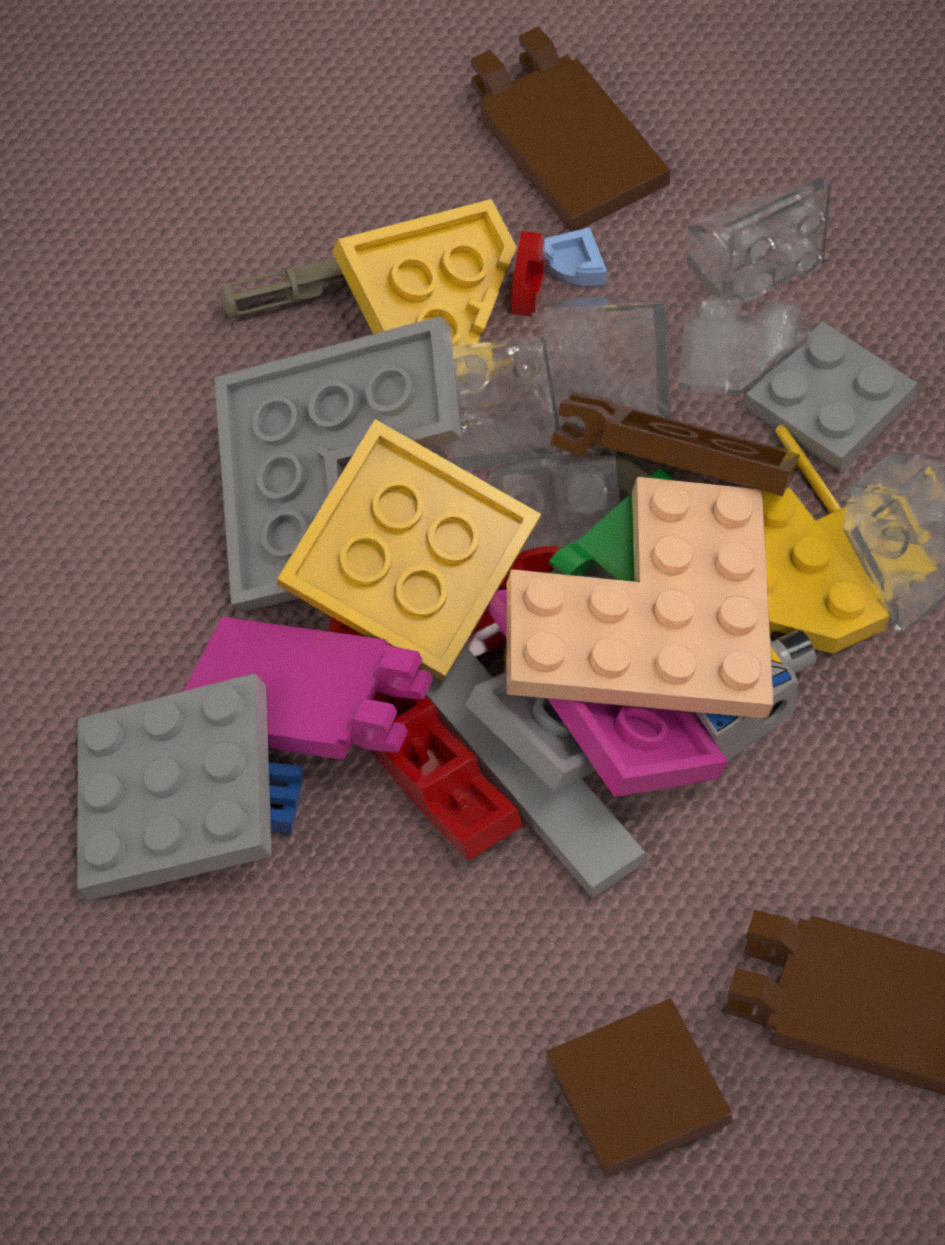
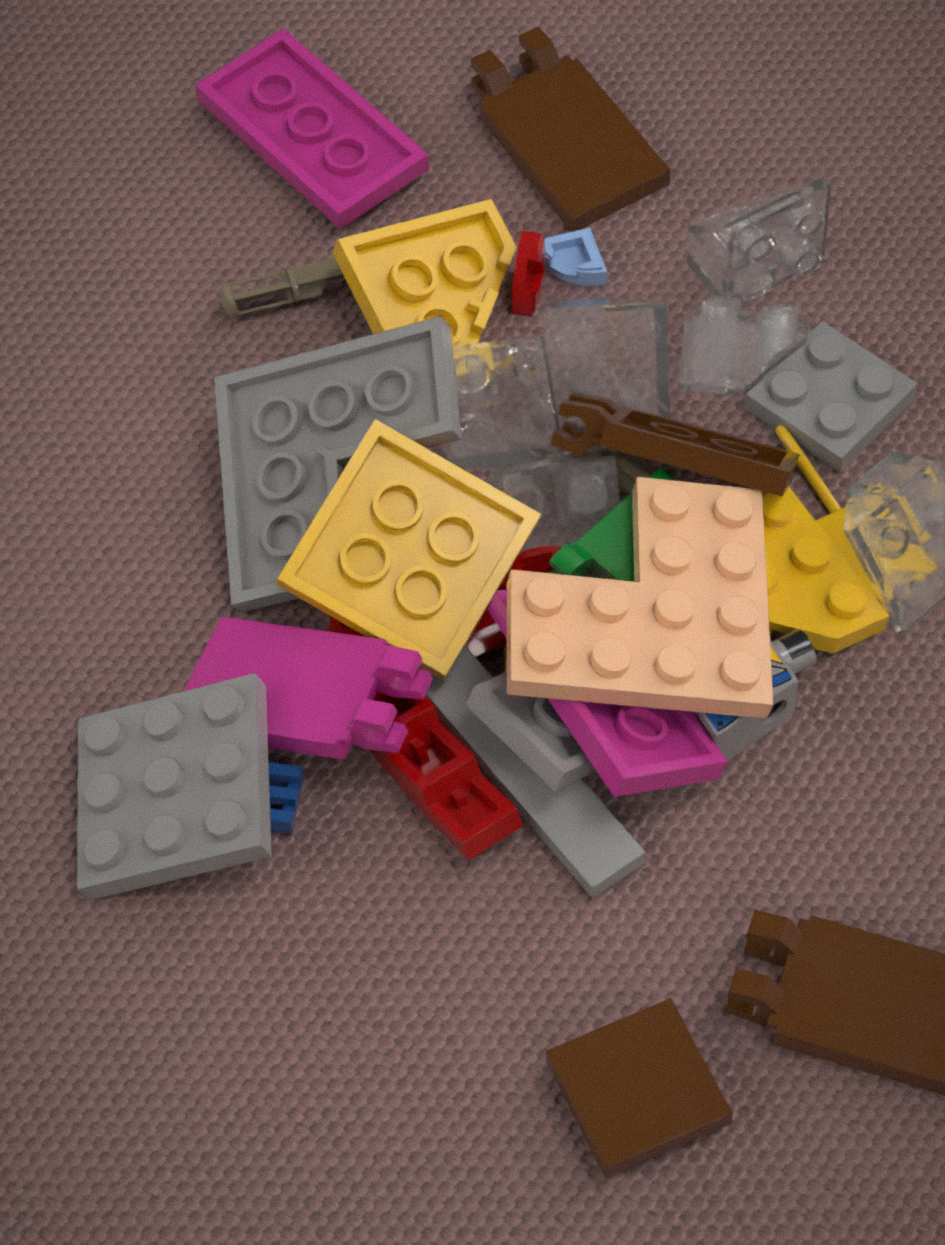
(312, 128): none -> dark pink plate

